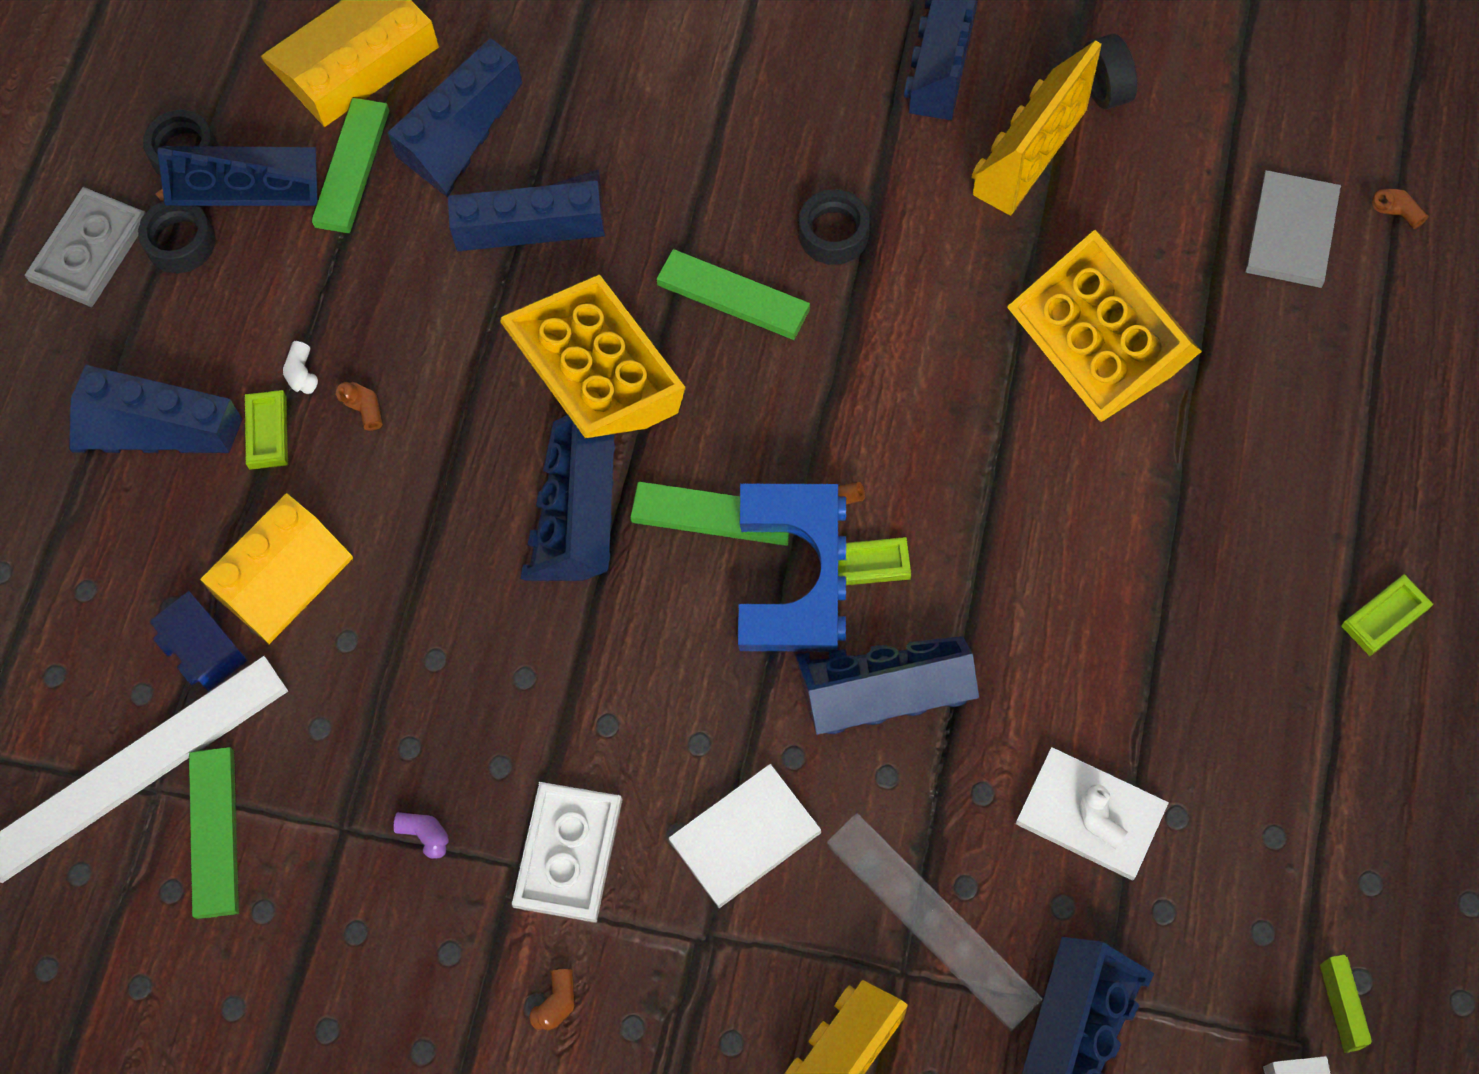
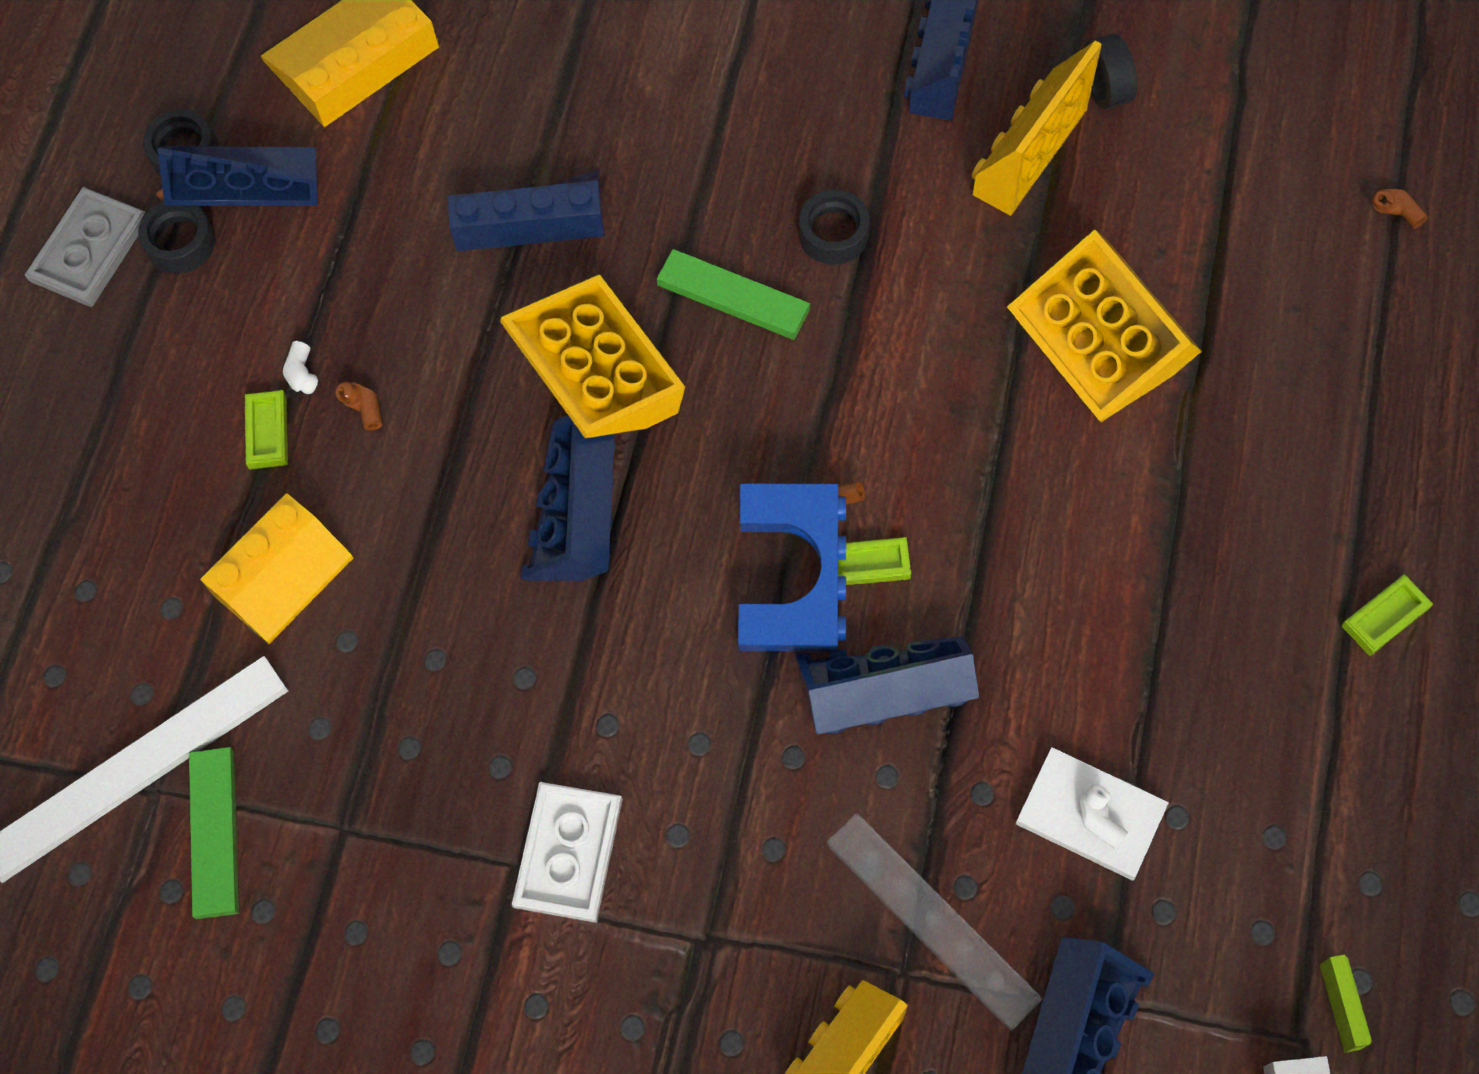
(141, 414): dark blue wedge -> none
(197, 641): clear blue brick -> none
(350, 165): bright green tile -> none
(427, 829): medium lavender arm -> none
(456, 116): dark blue wedge -> none
(556, 1006): dark orange arm -> none
(695, 512): bright green tile -> none
(744, 835): white tile -> none
(1293, 229): light grey tile -> none

